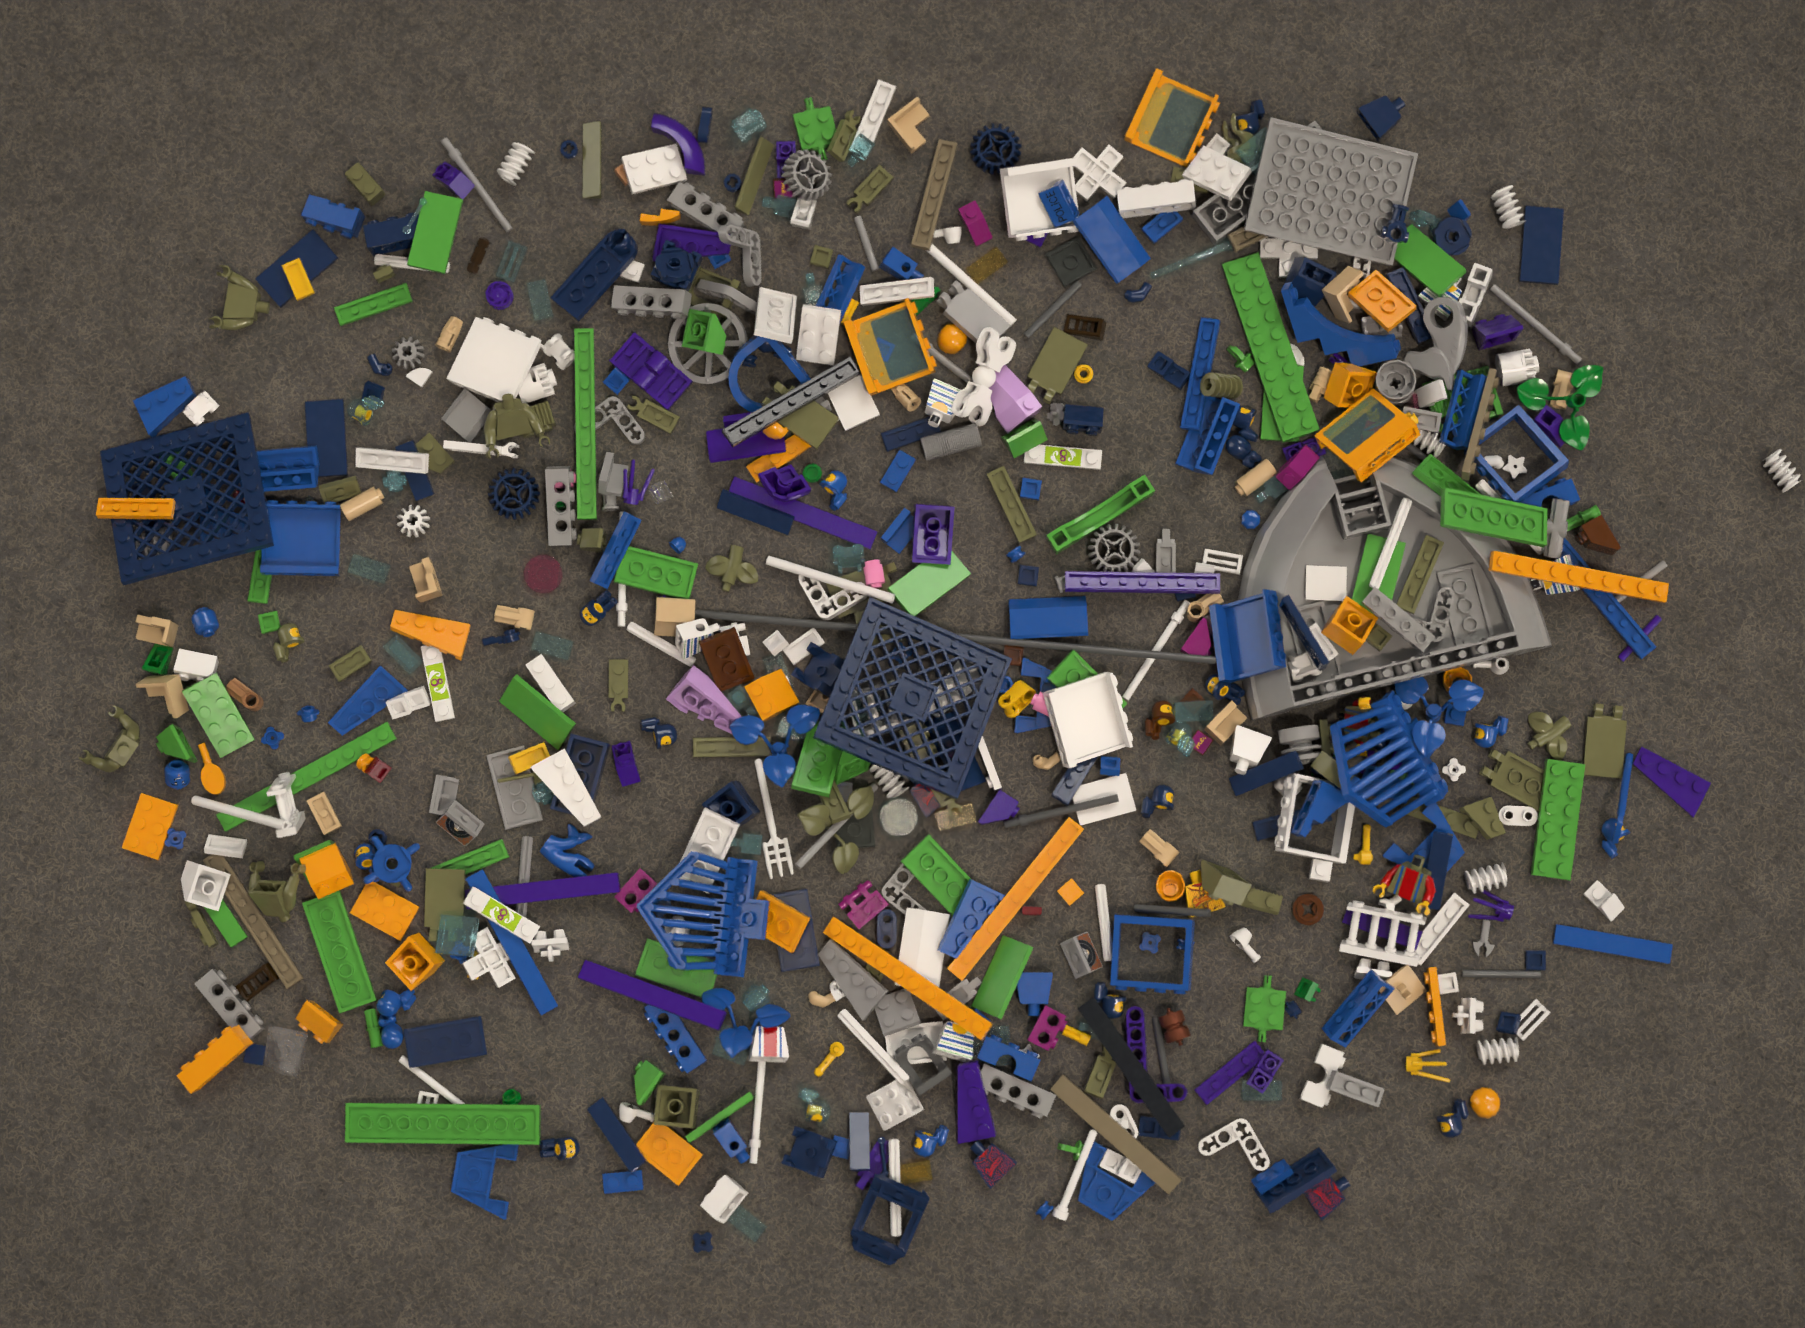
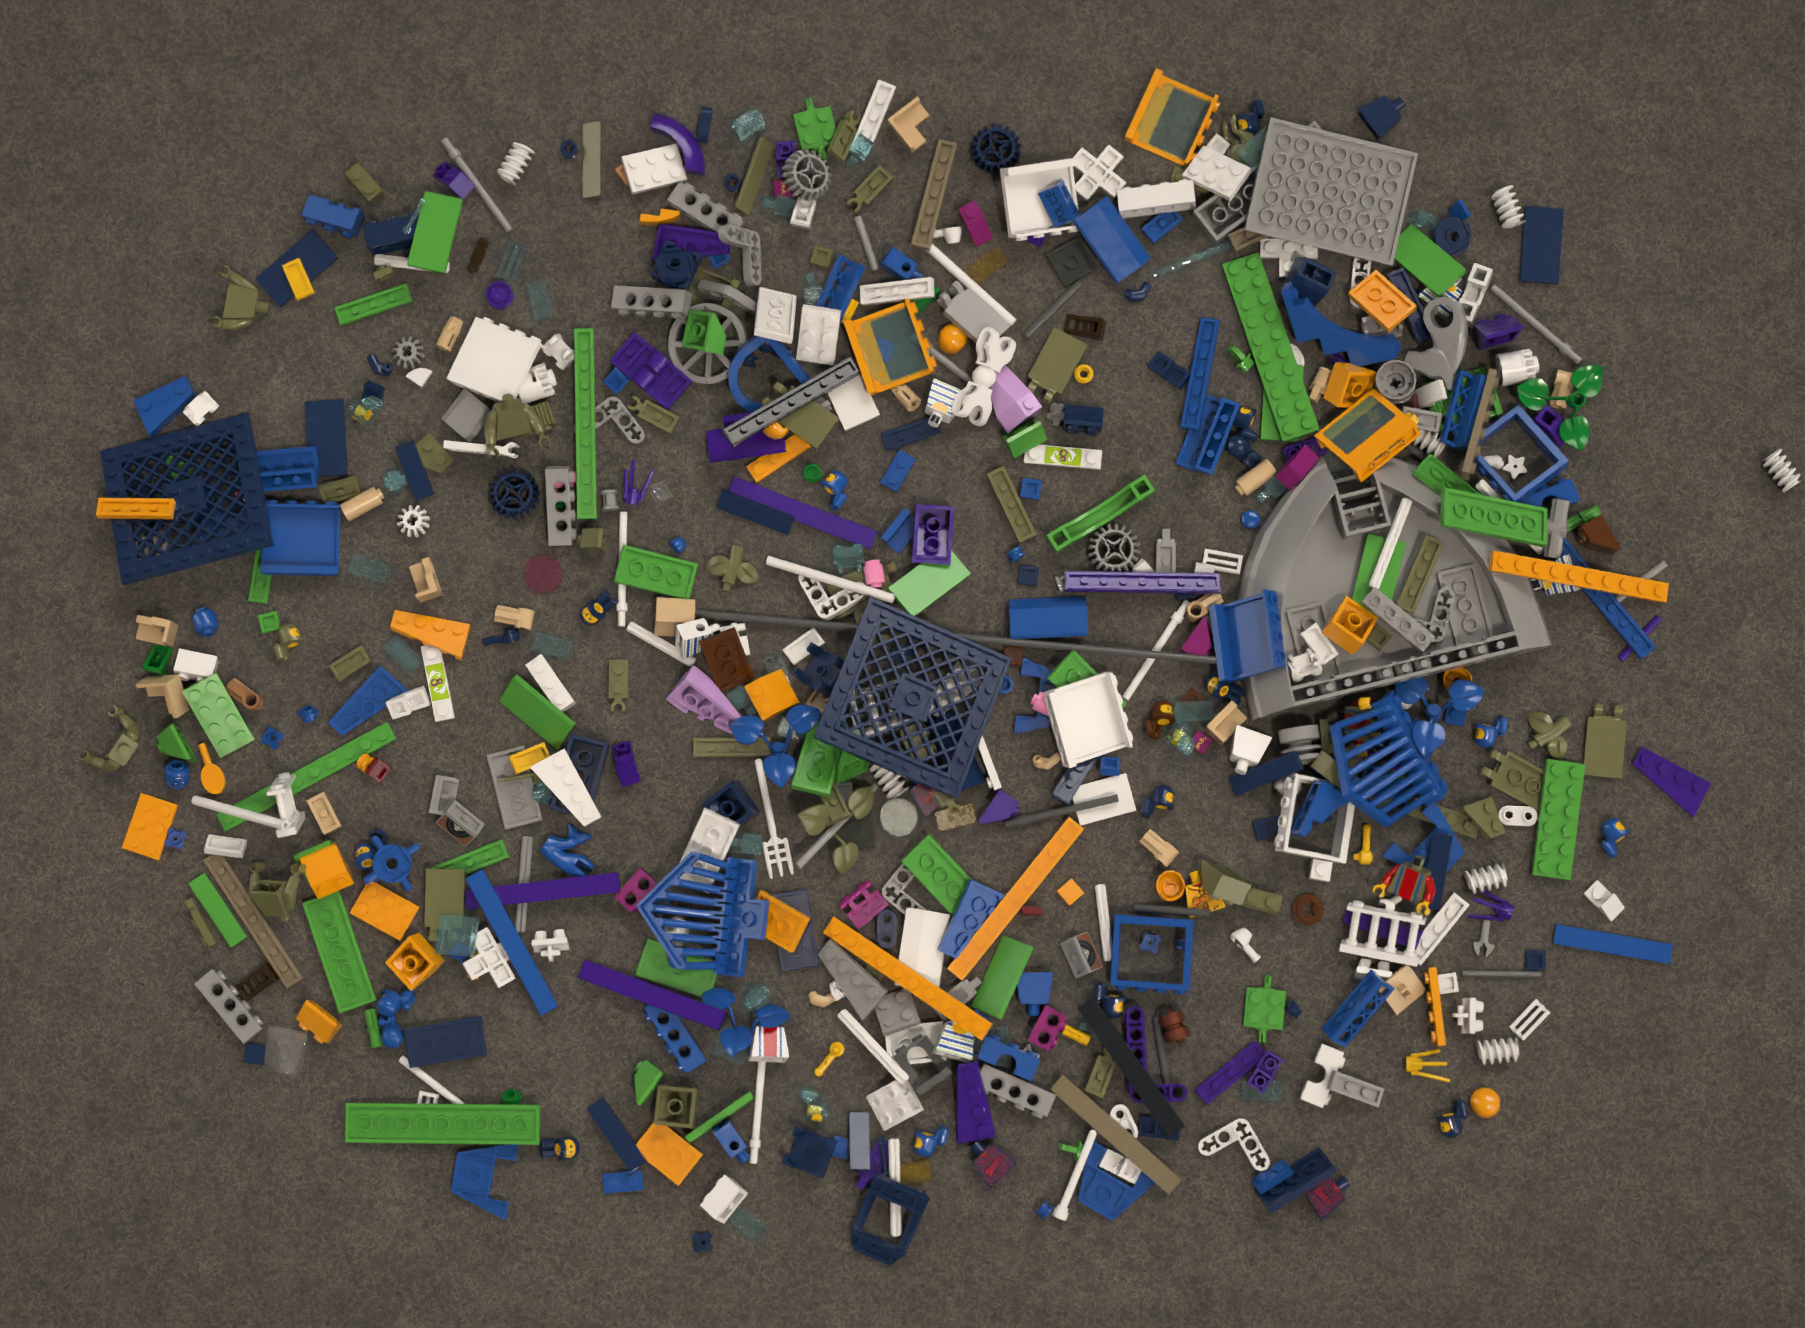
(204, 885): white slope -> none
(214, 1059): light orange brick -> none
(392, 460): white plate -> none
(501, 915): plate -> none
(596, 273): dark blue plate -> none
(611, 476): light grey panel -> none
(615, 550): blue fence -> none
(628, 1114): white bar -> none
(633, 271): white plate -> none
(663, 734): dark blue piece -> none
(775, 643): white plate -> none
(784, 483): dark purple brick -> none
(958, 440): light grey piece -> none
(1017, 697): yellow piece -> none
(1221, 385): olive piece -> none
(1304, 633): dark blue tile -> none
(1307, 989): green tile -> none
(1326, 582): white sticker -> none
(1337, 292): tan panel -> none
(1396, 223): dark blue connector -> none
(1453, 764): white plate -> none
(1493, 665): white bar -> none
(1508, 1023): dark blue tile -> none
(1623, 796): blue piece -> none

